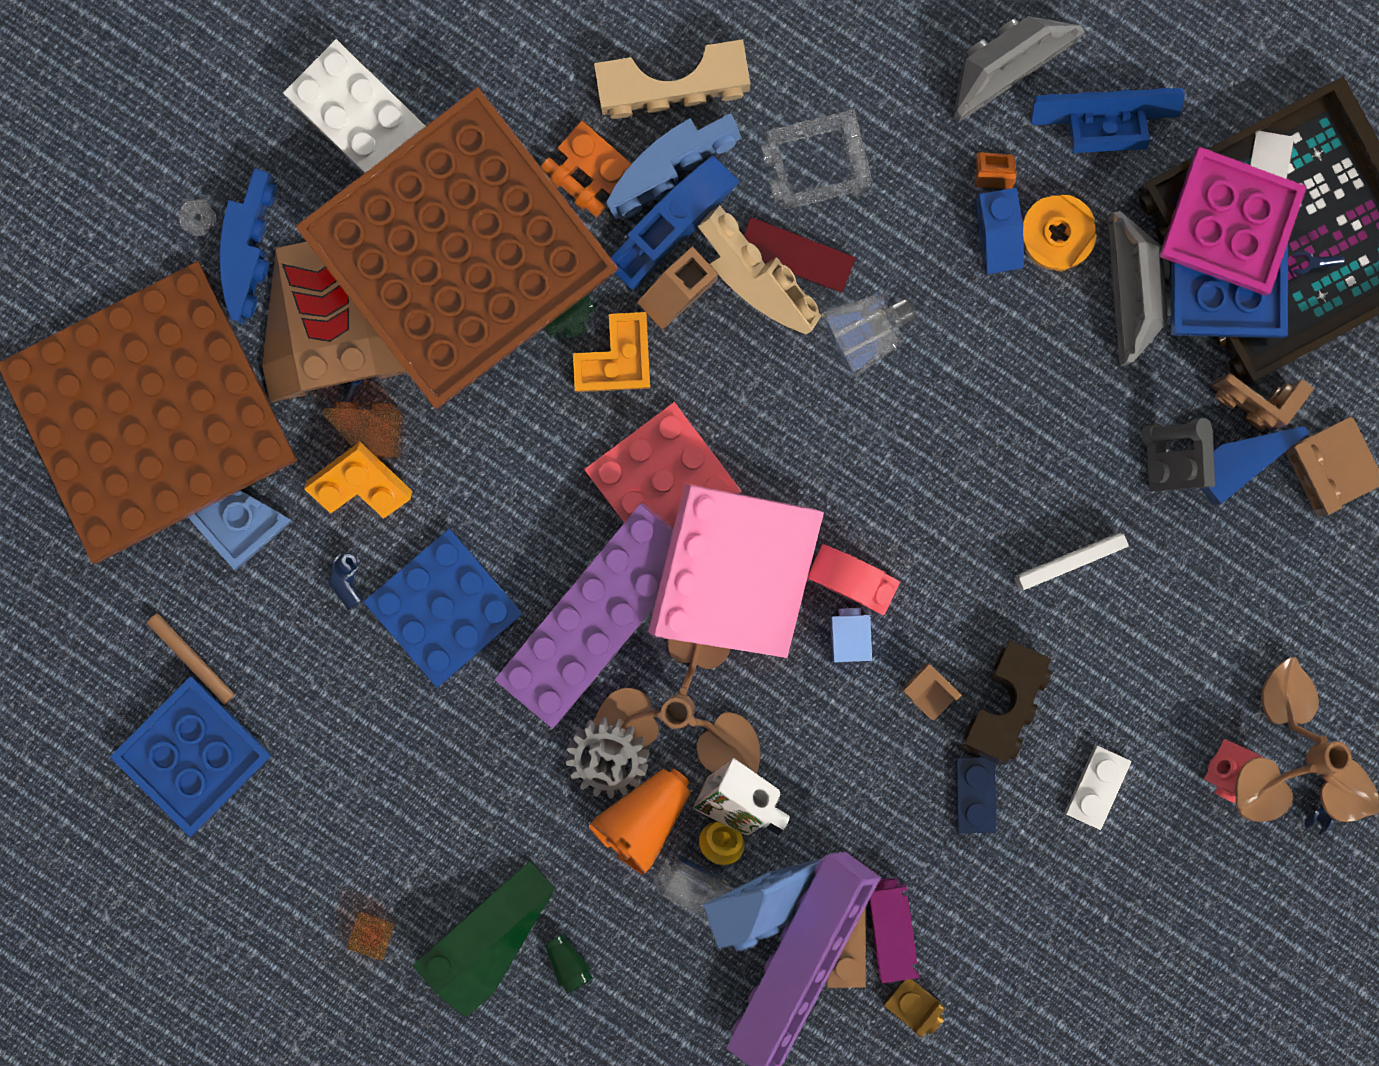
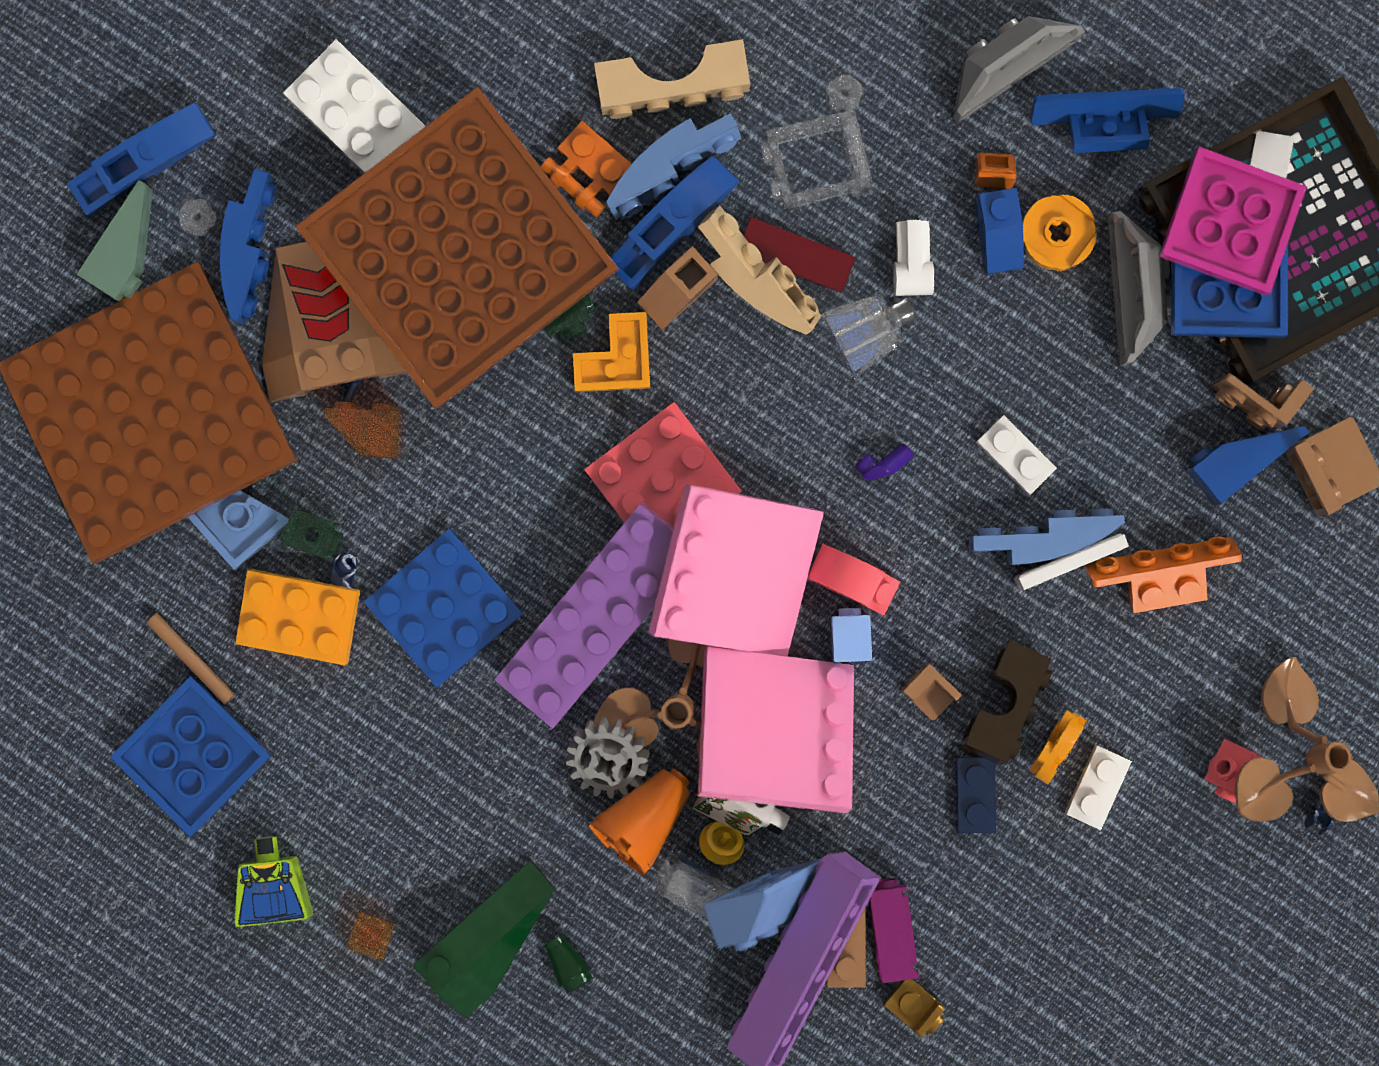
(120, 252): none -> sand green slope
(140, 157): none -> blue slope
(270, 888): none -> torso
(296, 530): none -> clear green brick
(297, 617): none -> light orange plate
(358, 474): light orange plate -> none
(776, 730): none -> bright pink plate
(848, 83): none -> clear plate
(887, 466): none -> dark purple arm
(913, 267): none -> white piece
(1016, 455): none -> white plate
(1058, 746): none -> light orange plate
(1061, 536): none -> medium blue slope
(1165, 575): none -> orange bracket
(1180, 468): dark grey plate -> none
(1316, 262): dark blue hand -> none

